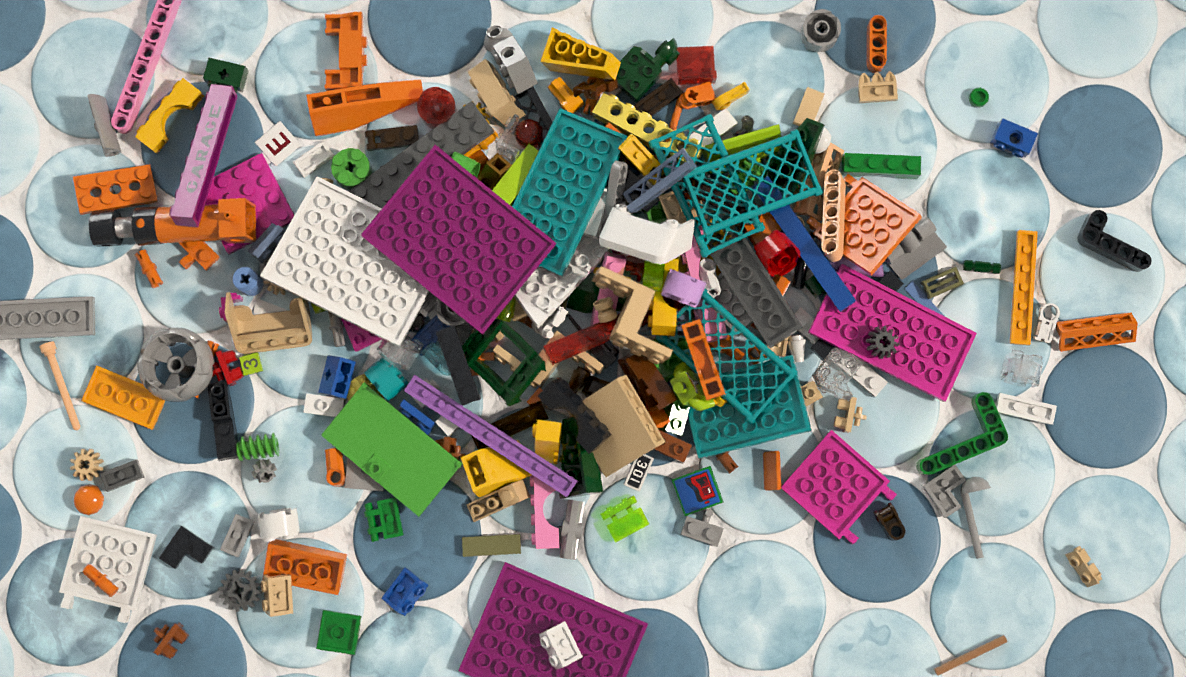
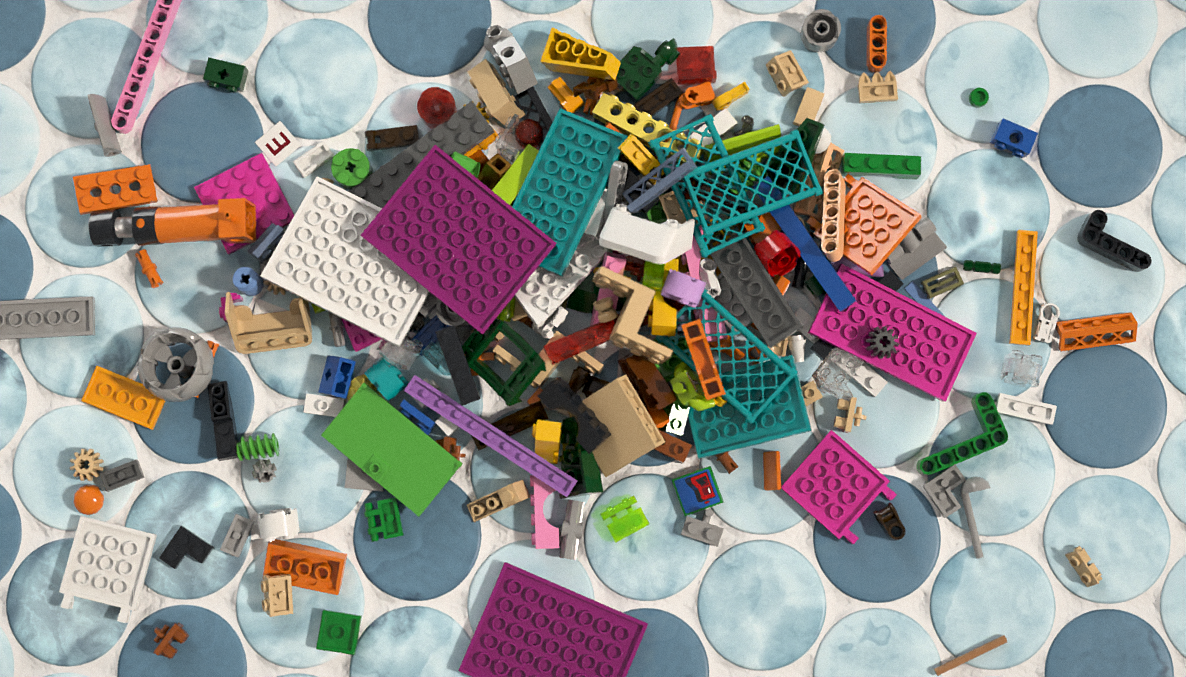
(48, 350): light nougat piece -> none
(100, 580): orange axle -> none
(182, 97): yellow arch -> none
(199, 252): orange plate -> none
(203, 156): brick -> none
(225, 359): red hips -> none
(243, 596): dark grey gear -> none
(251, 364): lime tile -> none
(334, 465): orange piece -> none
(351, 50): orange bracket -> none
(358, 105): orange wedge -> none
(405, 592): blue bracket -> none
(491, 471): yellow slope -> none
(491, 545): olive tile -> none
(560, 646): white bracket -> none
(598, 351): black piece -> none
(638, 472): sticker -> none
(786, 73): none -> tan bracket

